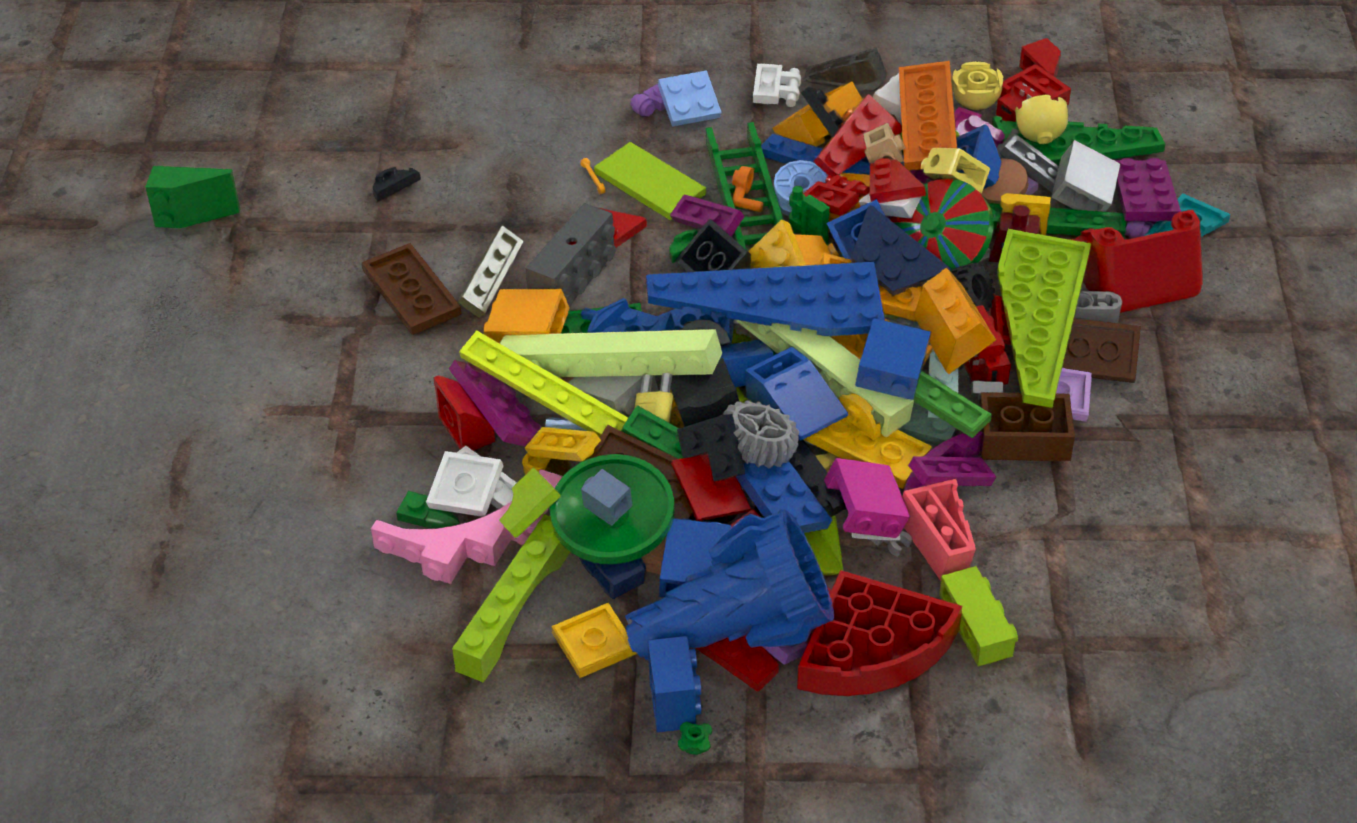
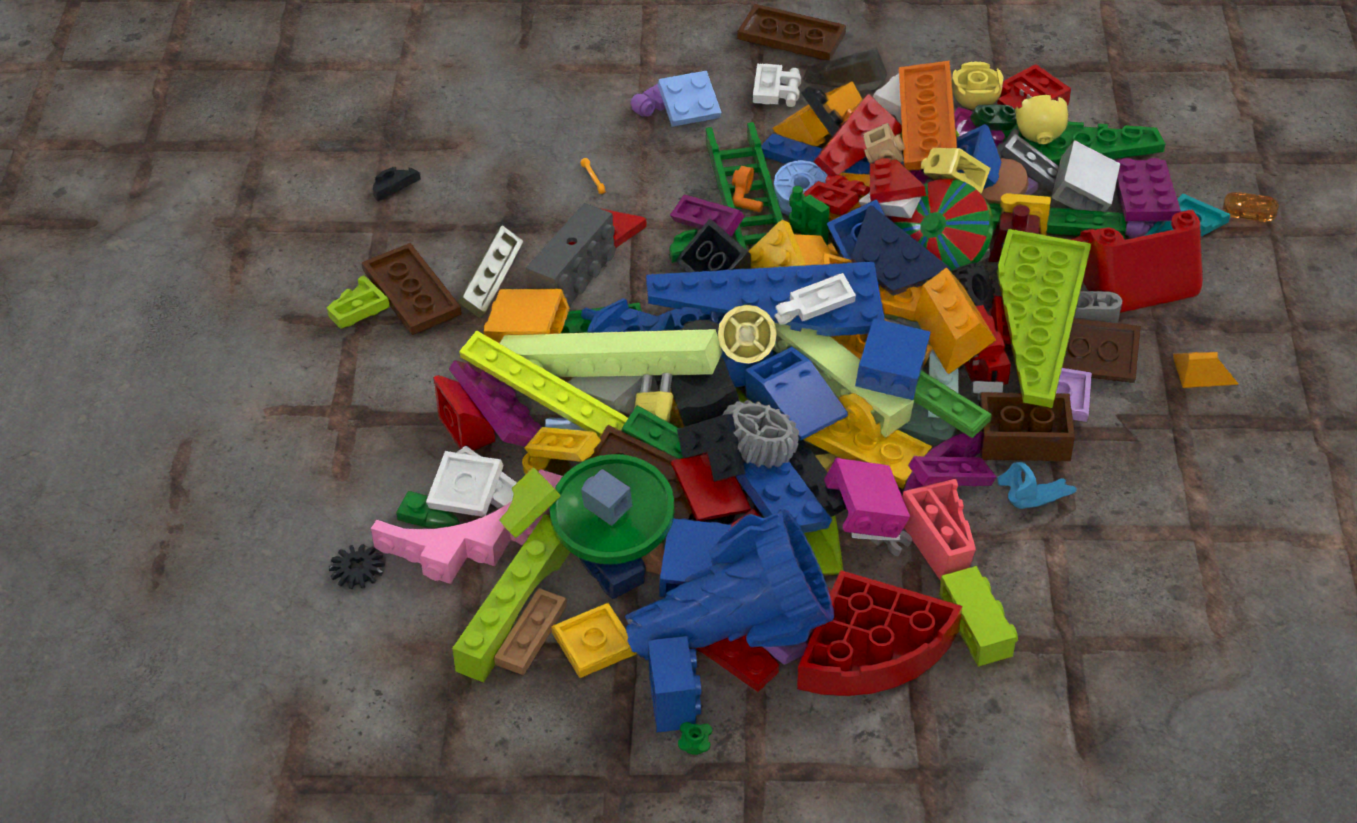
(190, 195): green slope -> none
(355, 576): none -> black gear
(357, 304): none -> lime wing
(530, 631): none -> medium nougat plate
(647, 179): lime tile -> none
(747, 334): none -> light yellow cylinder
(791, 32): none -> reddish brown plate
(816, 299): none -> white plate
(994, 116): none -> dark green plate
(1029, 493): none -> dark azure hair
(1043, 54): red slope -> none
(1202, 370): none -> light orange slope
(1250, 206): none -> clear orange plate

